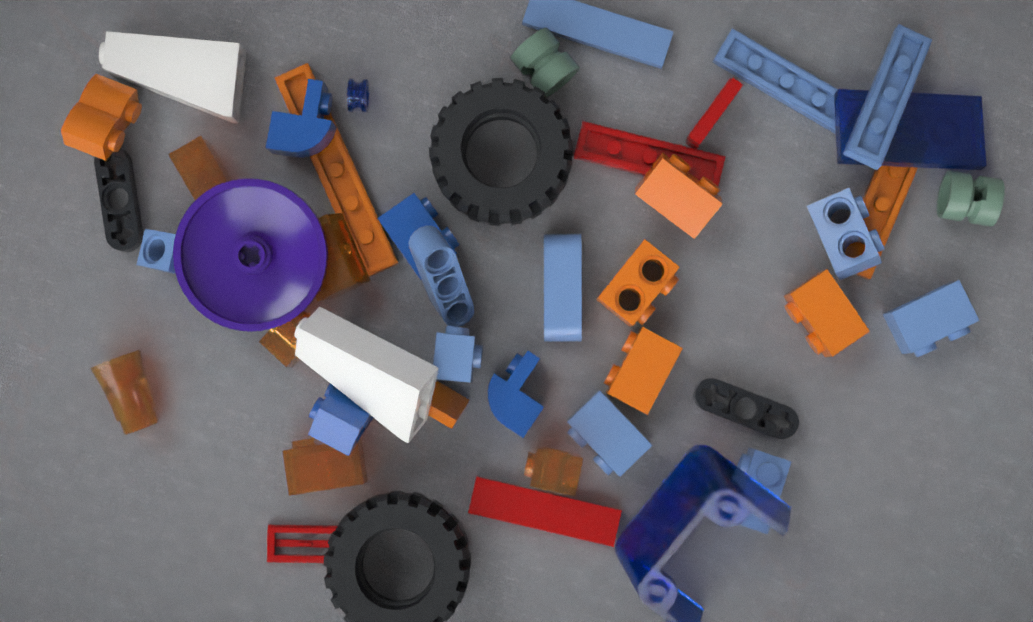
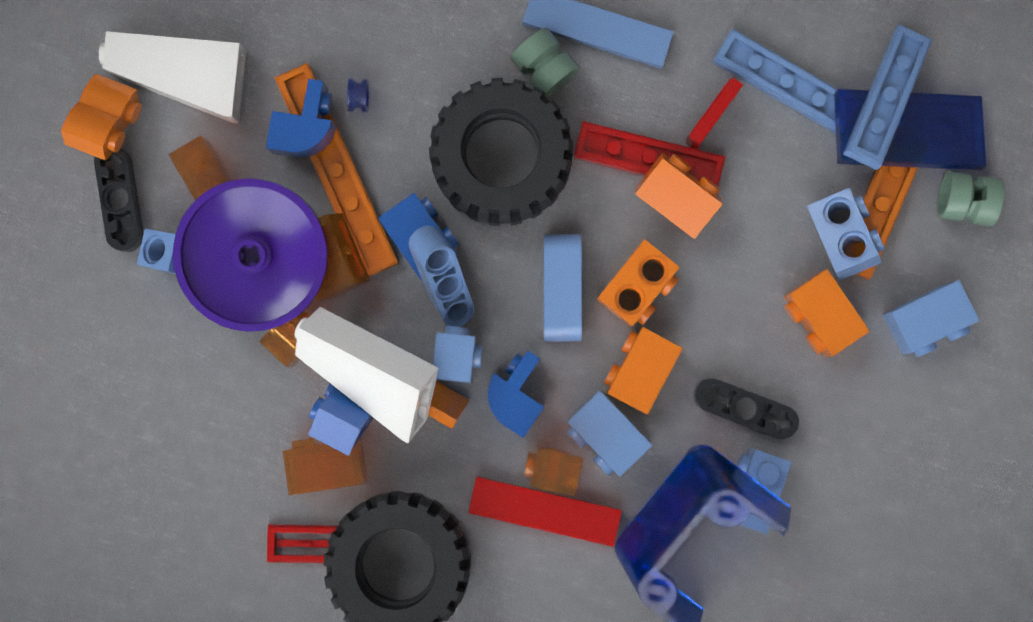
(127, 391): clear orange plant -> none

